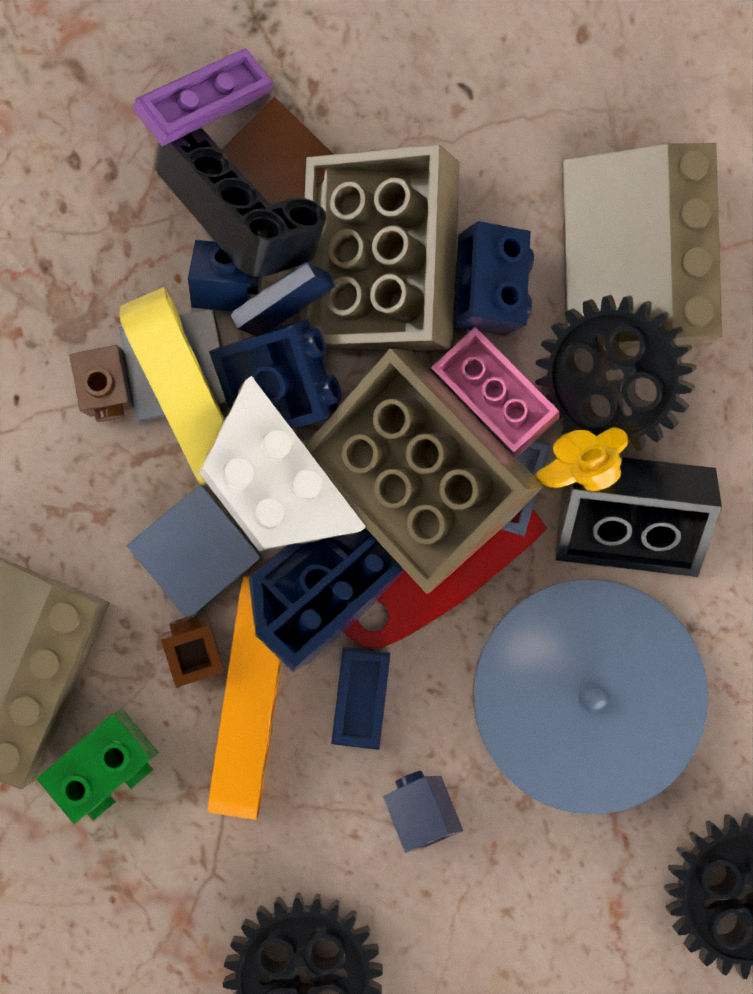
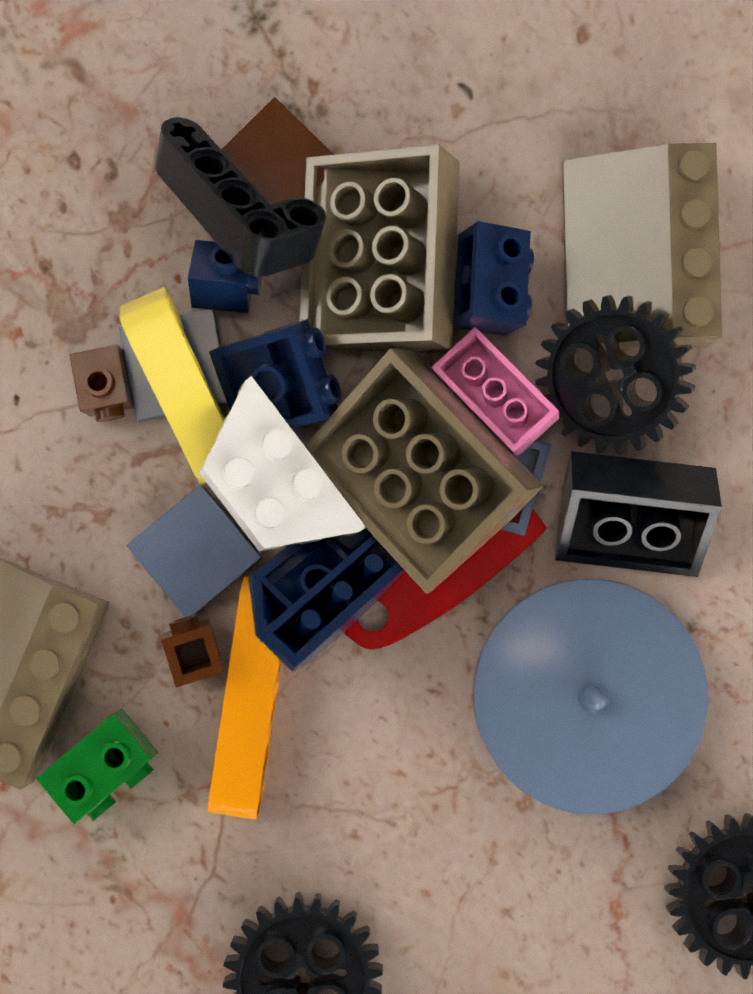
(203, 96): medium lavender tile -> none
(282, 299): dark blue tile -> none
(361, 698): dark blue tile -> none
(422, 811): dark blue brick -> none
(585, 459): yellow plate -> none

